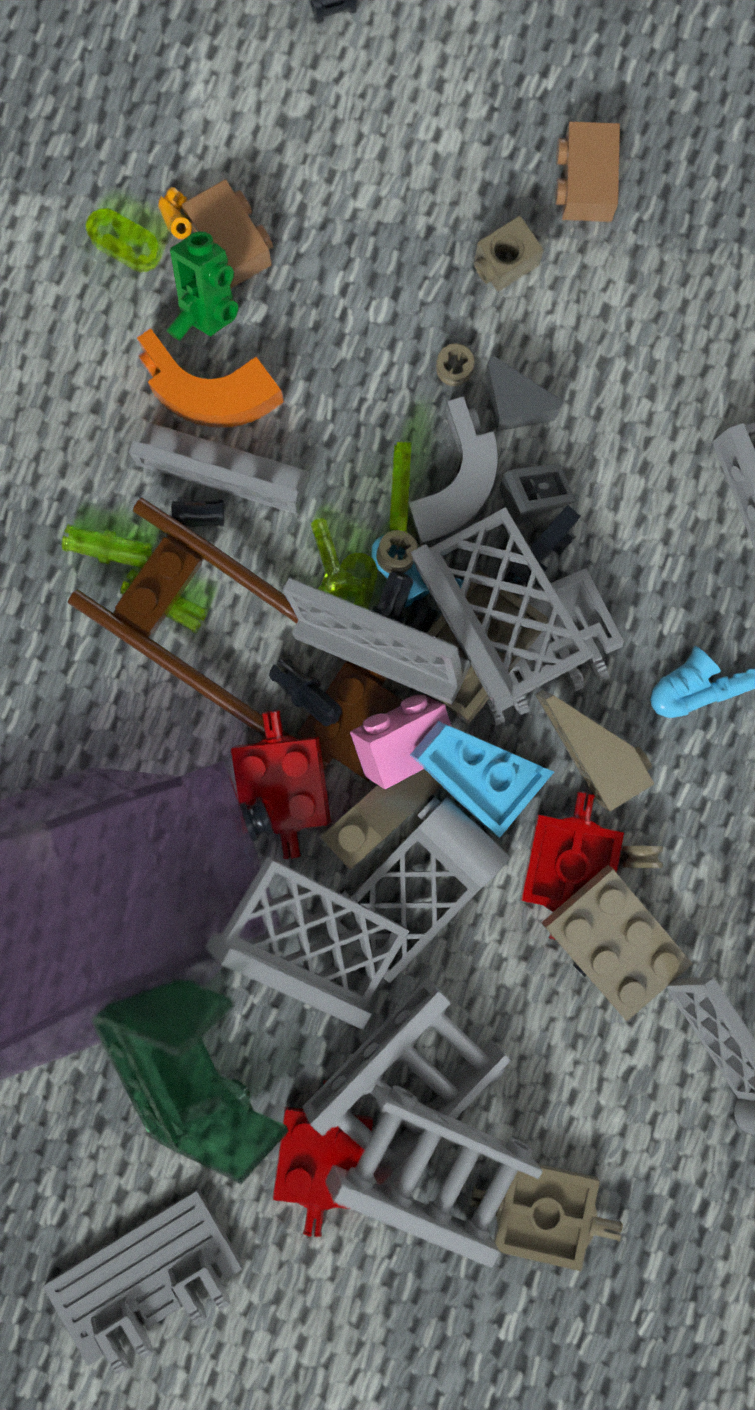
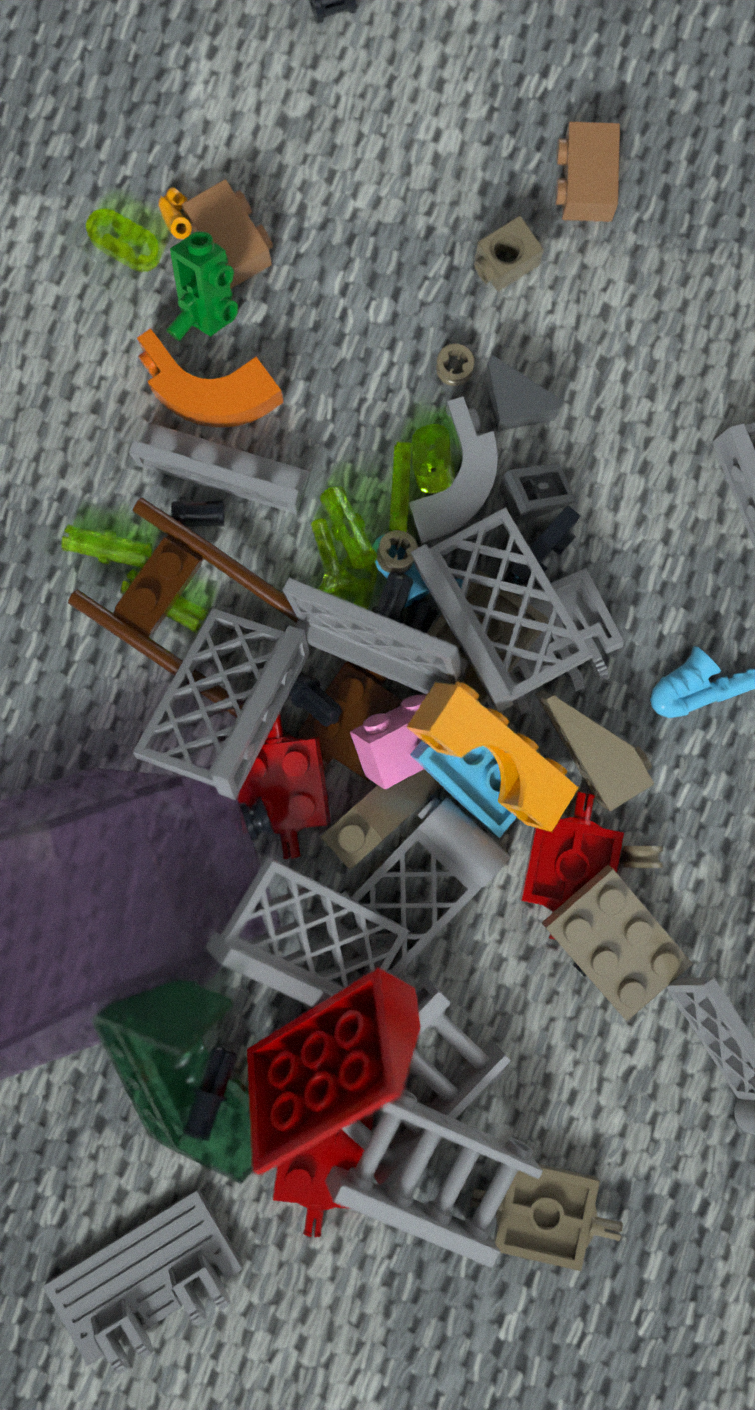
(210, 1093): none -> black axle
(254, 720): none -> light grey fence
(330, 1067): none -> red slope
(357, 547): none -> clear neon green pin
(424, 458): none -> clear neon green beam
(530, 784): none -> light orange arch

